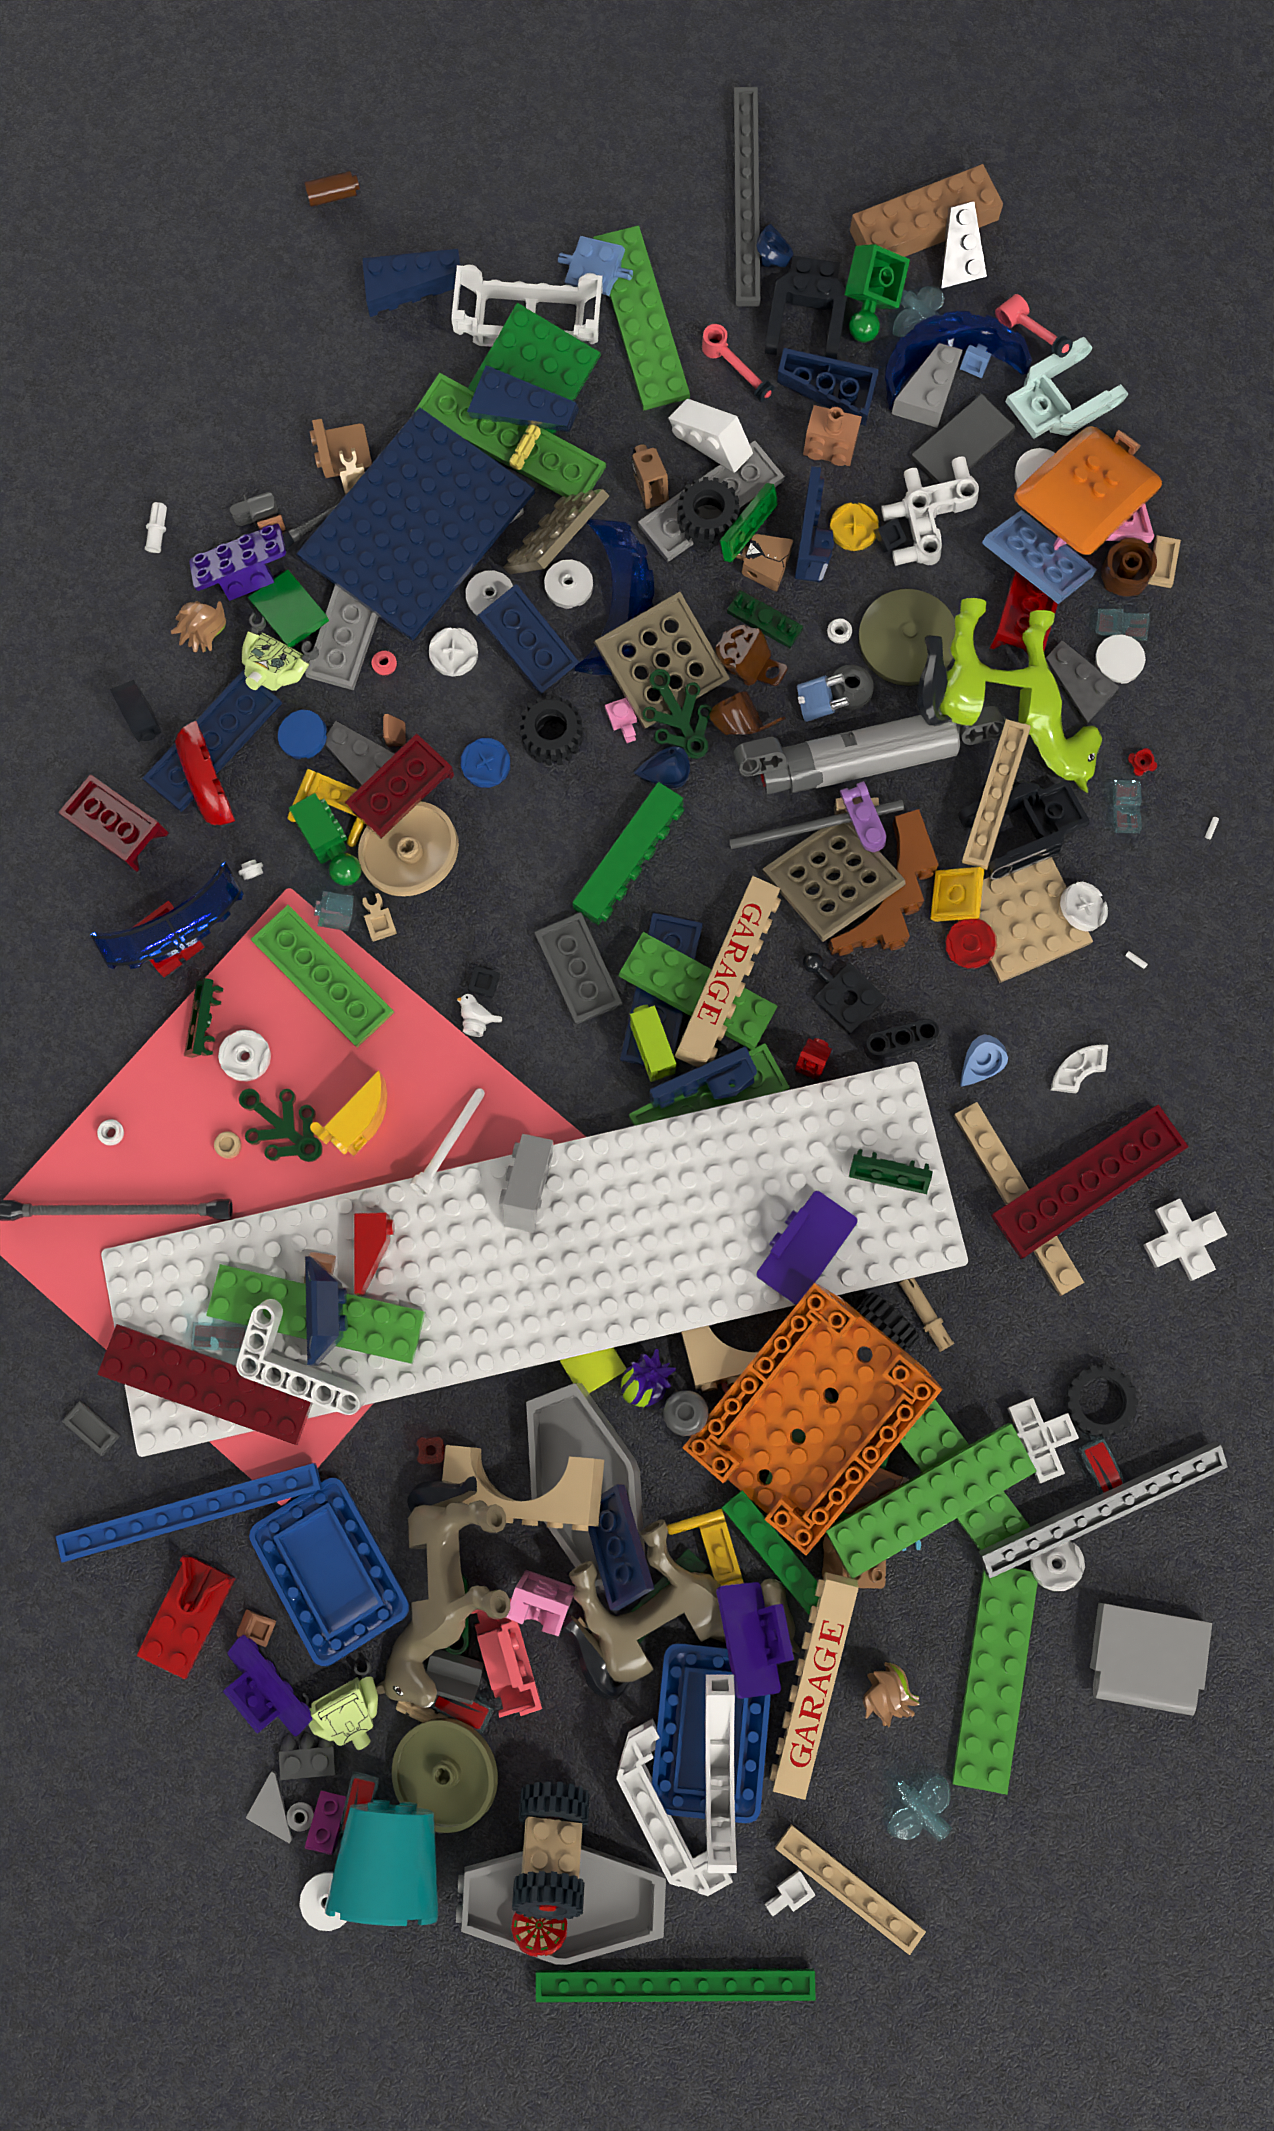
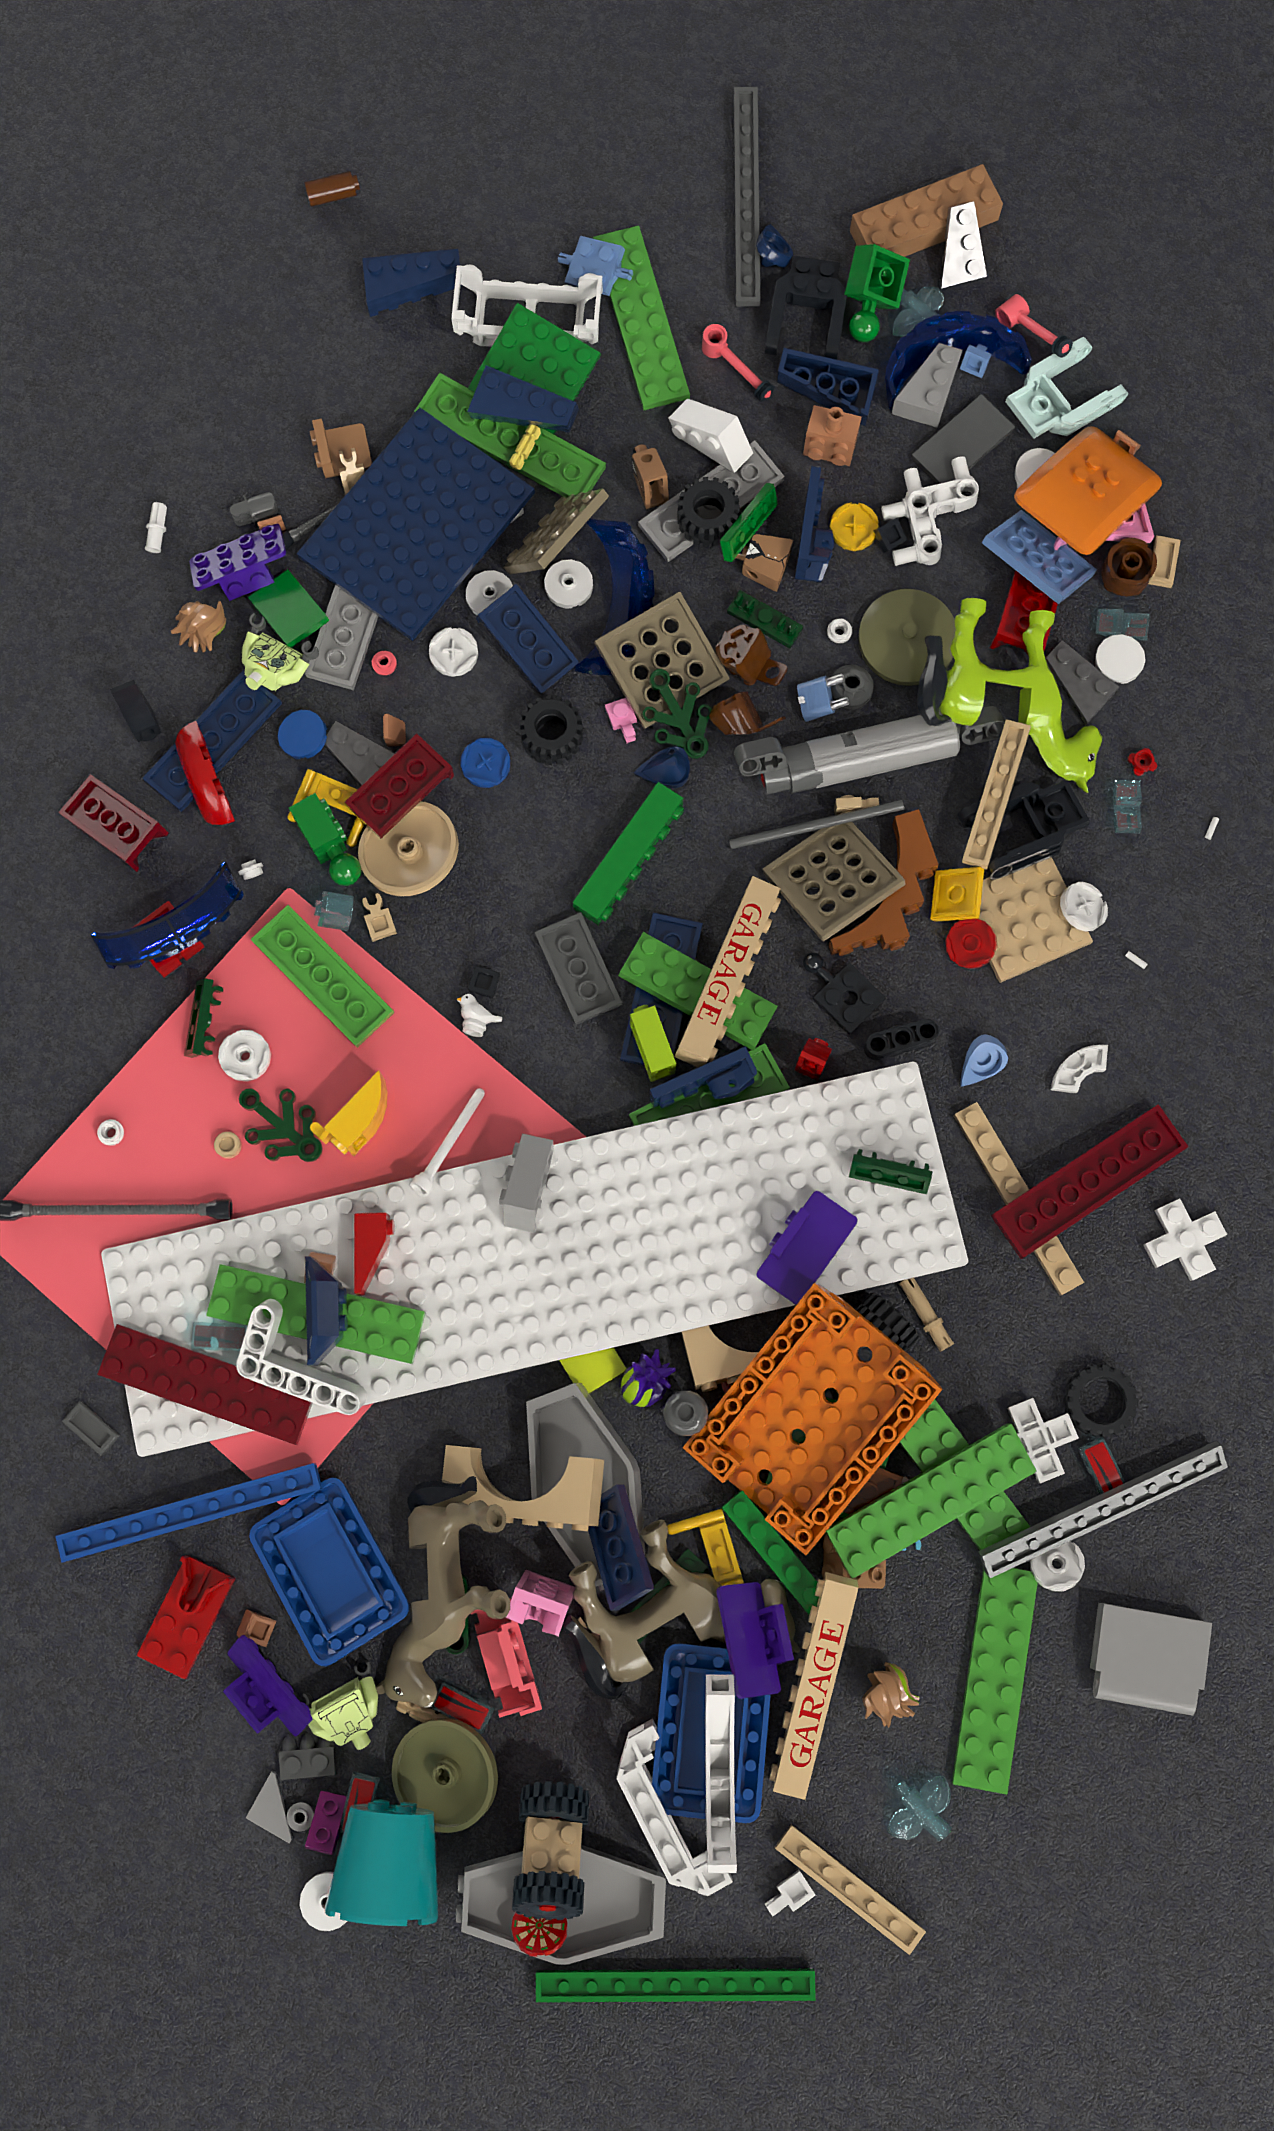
(424, 1444): clear red brick -> none
(455, 1675): dark grey panel -> none
(864, 818): medium lavender plate -> none

